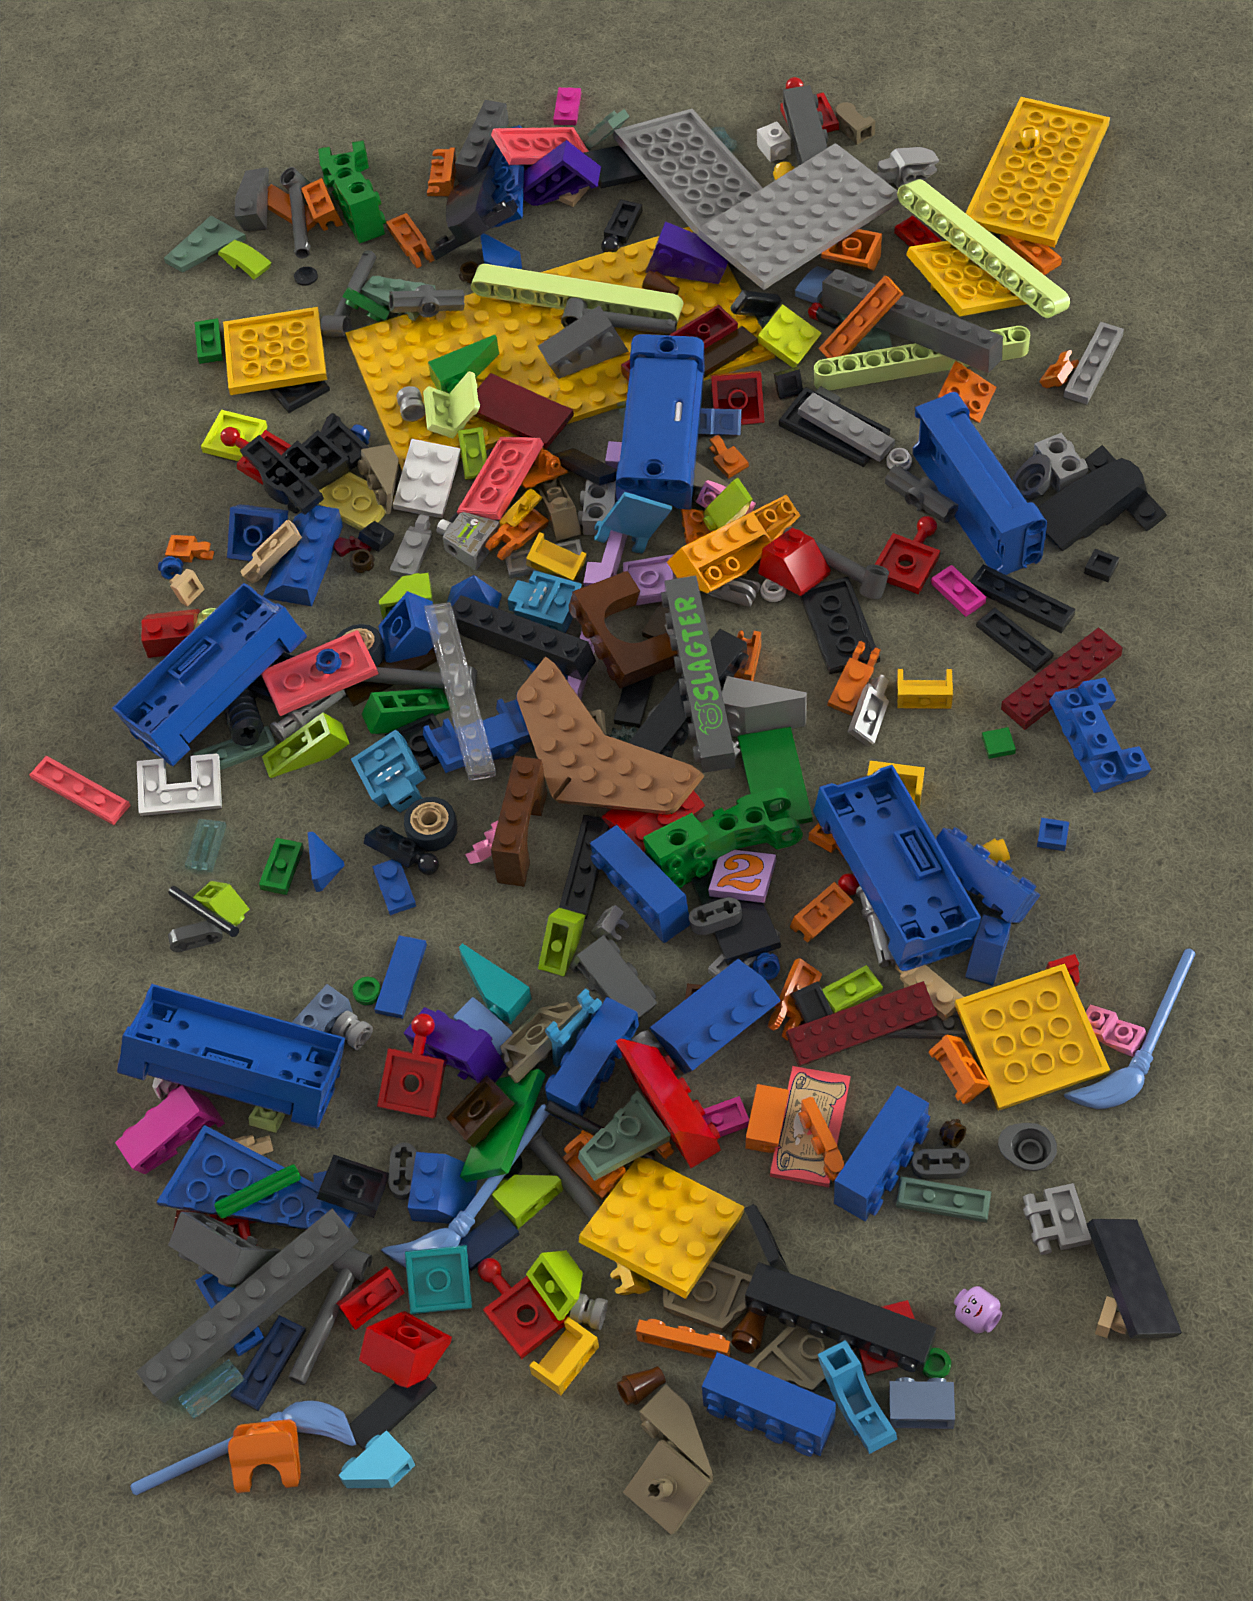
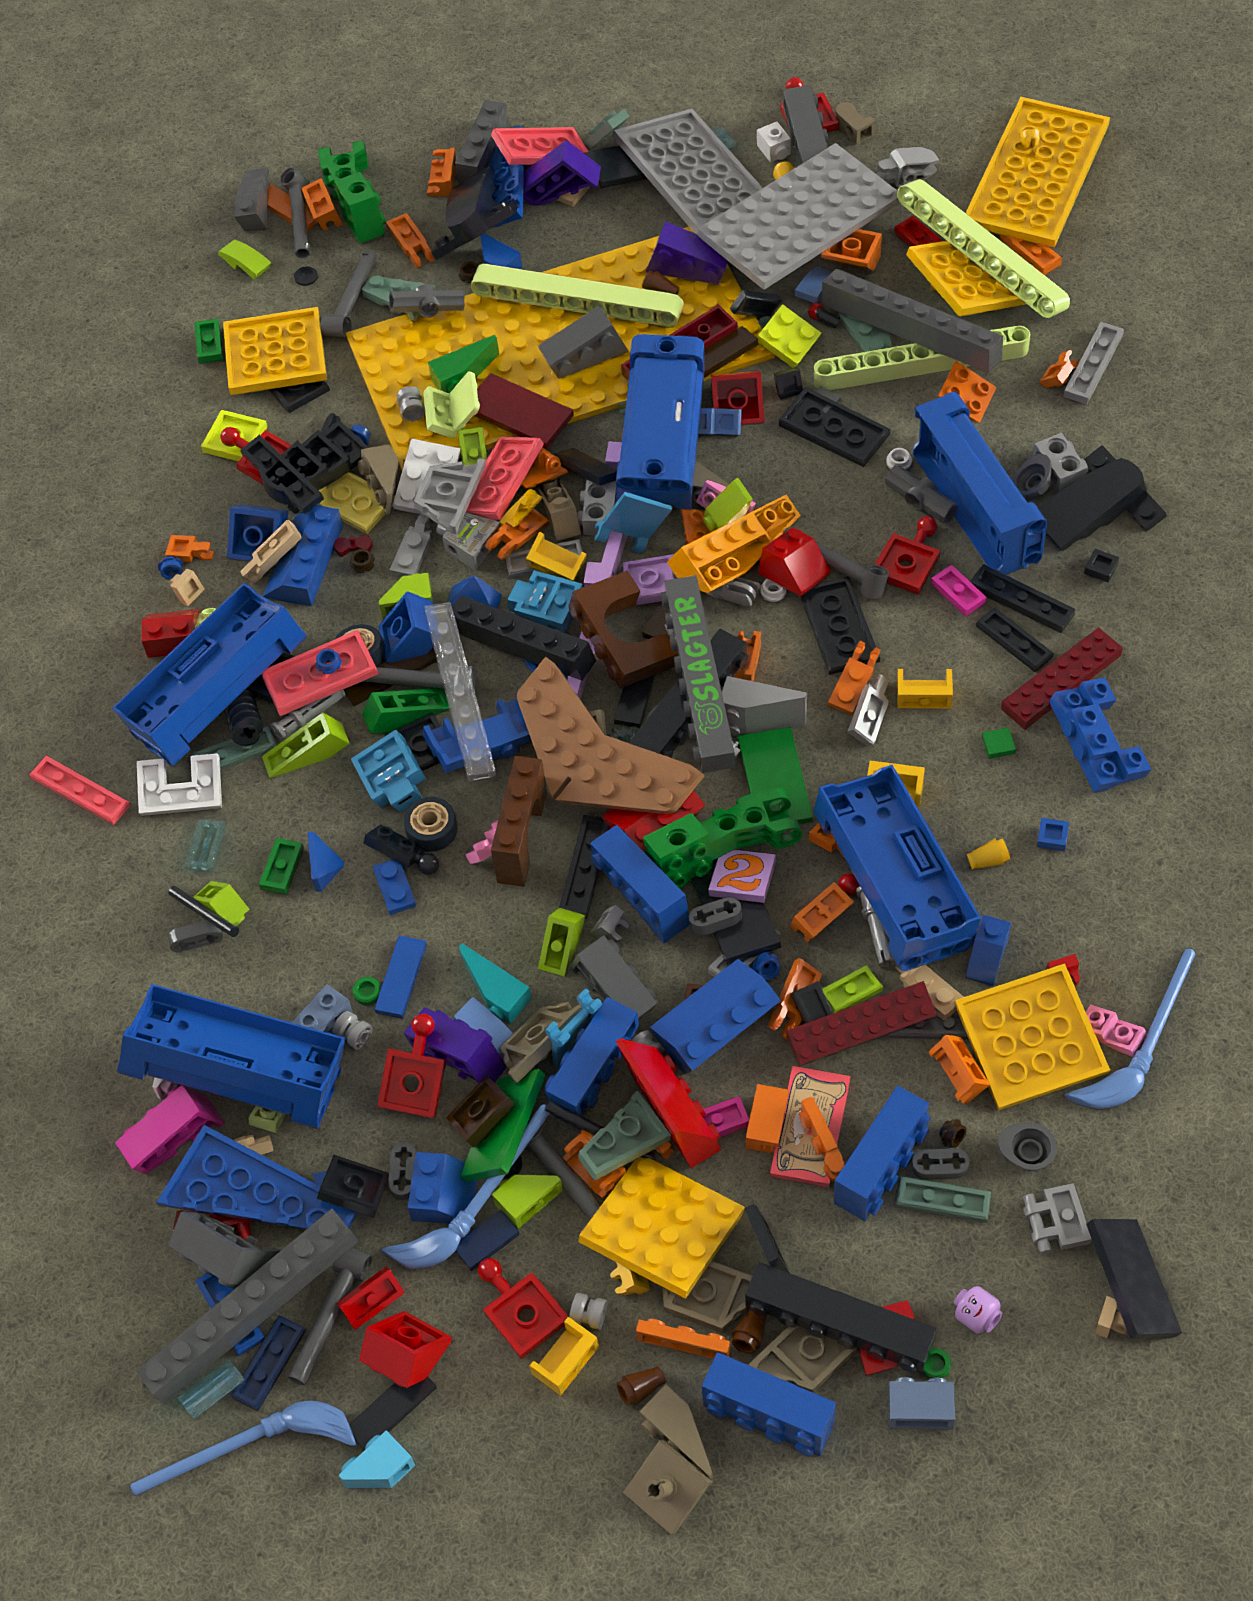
(202, 243): sand green wing -> none
(257, 1191): green axle -> none
(265, 1444): orange piece -> none
(358, 300): green plate -> none
(376, 536): black plate -> none
(438, 1279): teal tile -> none
(448, 492): none -> light grey wing
(557, 1281): lime slope -> none
(567, 106): dark pink plate -> none
(576, 308): dark grey piece -> none
(621, 225): black plate -> none
(729, 460): orange plate -> none
(846, 427): light grey plate -> none
(854, 1397): dark azure arch -> none
(862, 319): orange tile -> none
(986, 877): blue wedge -> none

